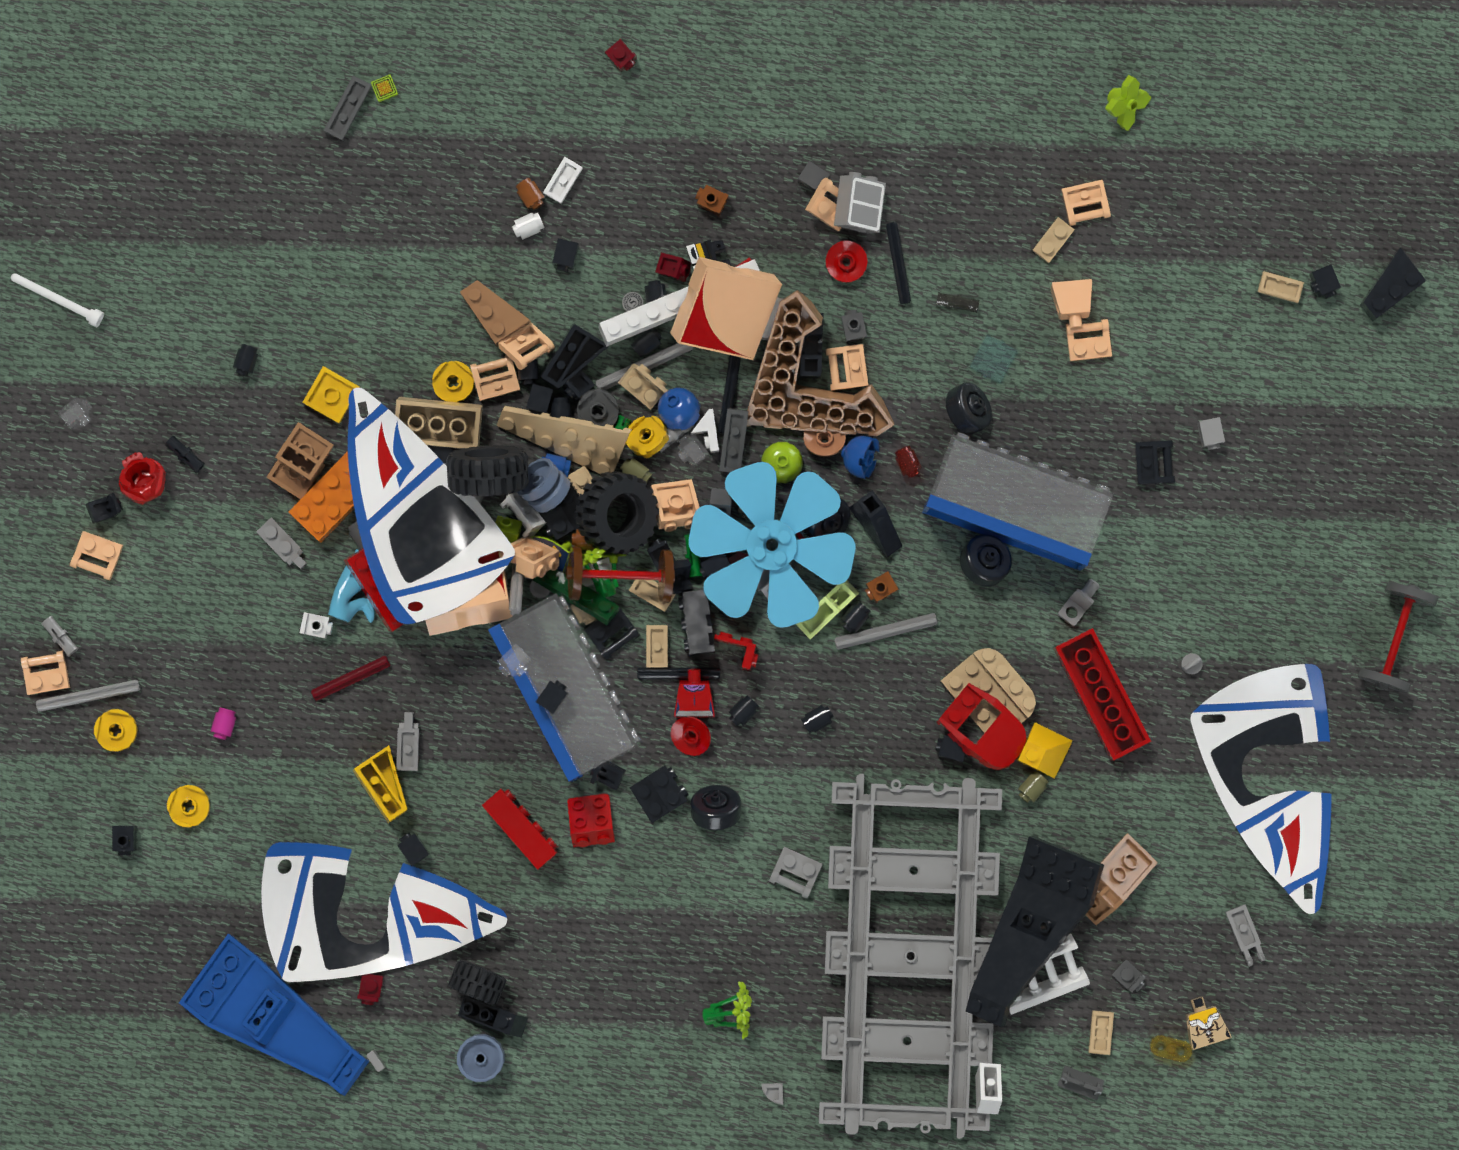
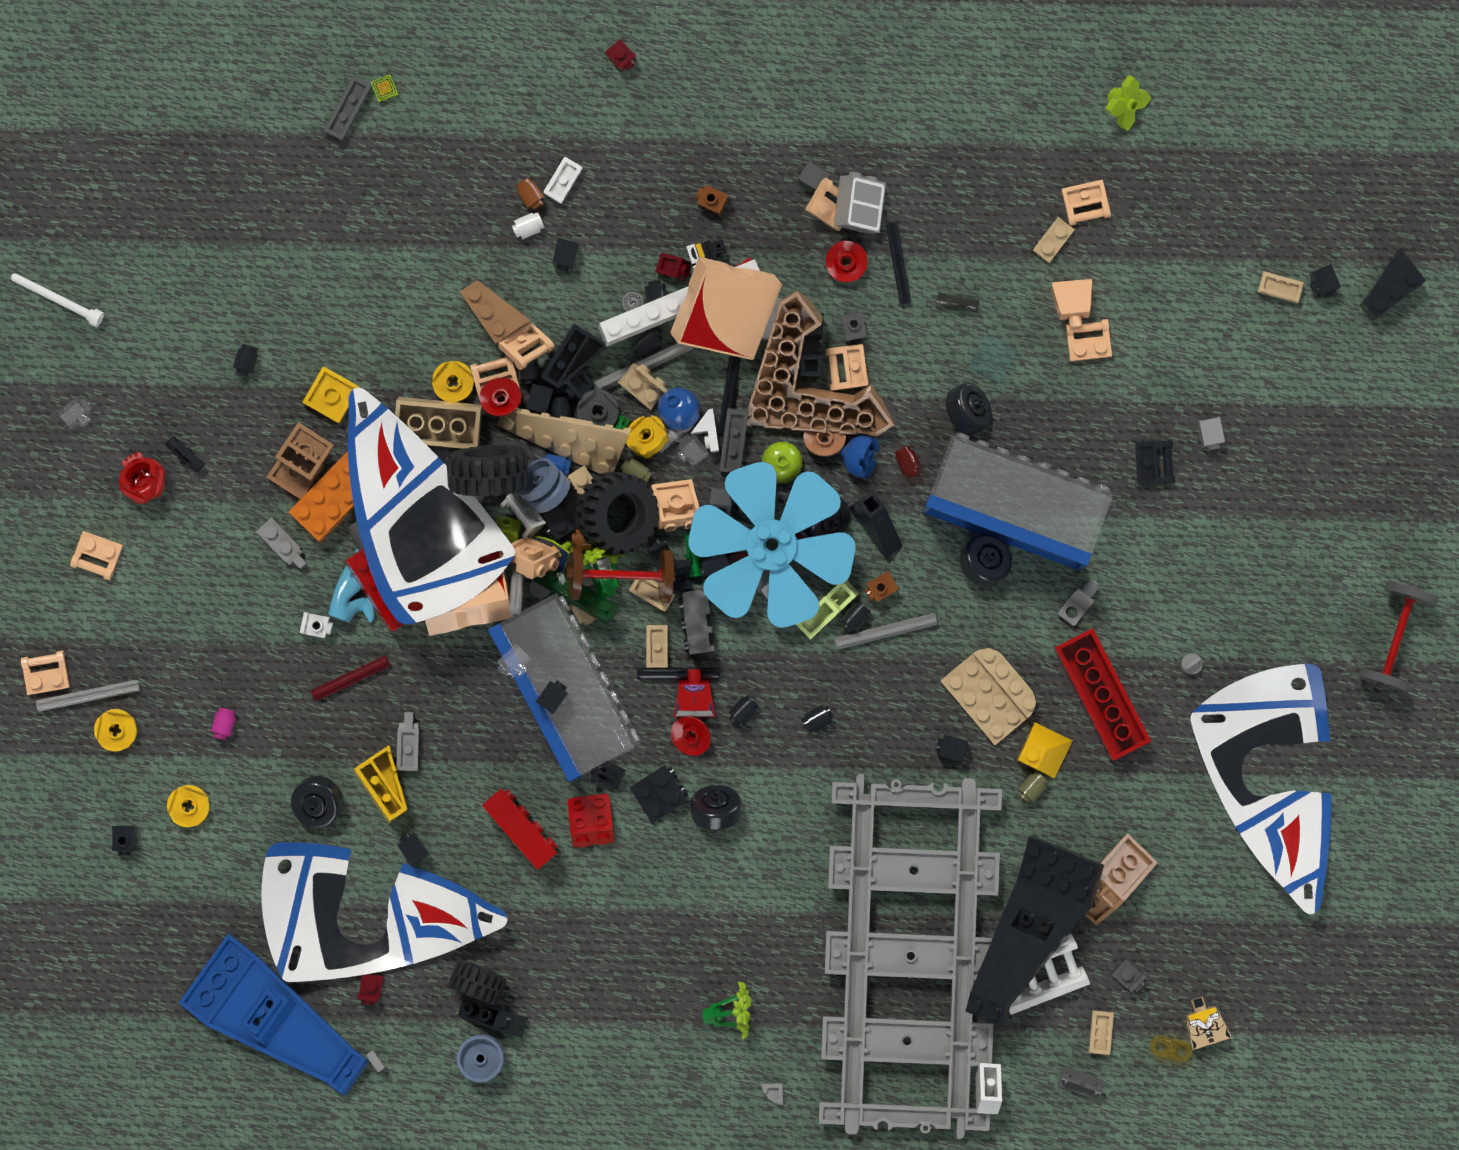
(59, 636): light grey pin -> none
(104, 508): black bracket -> none
(317, 802): none -> black wheel
(497, 389): none -> red dish
(601, 632): black plate -> none
(750, 657): red bracket -> none
(797, 865): light grey plate -> none
(1000, 742): red slope -> none
(1245, 932): light grey hinge -> none

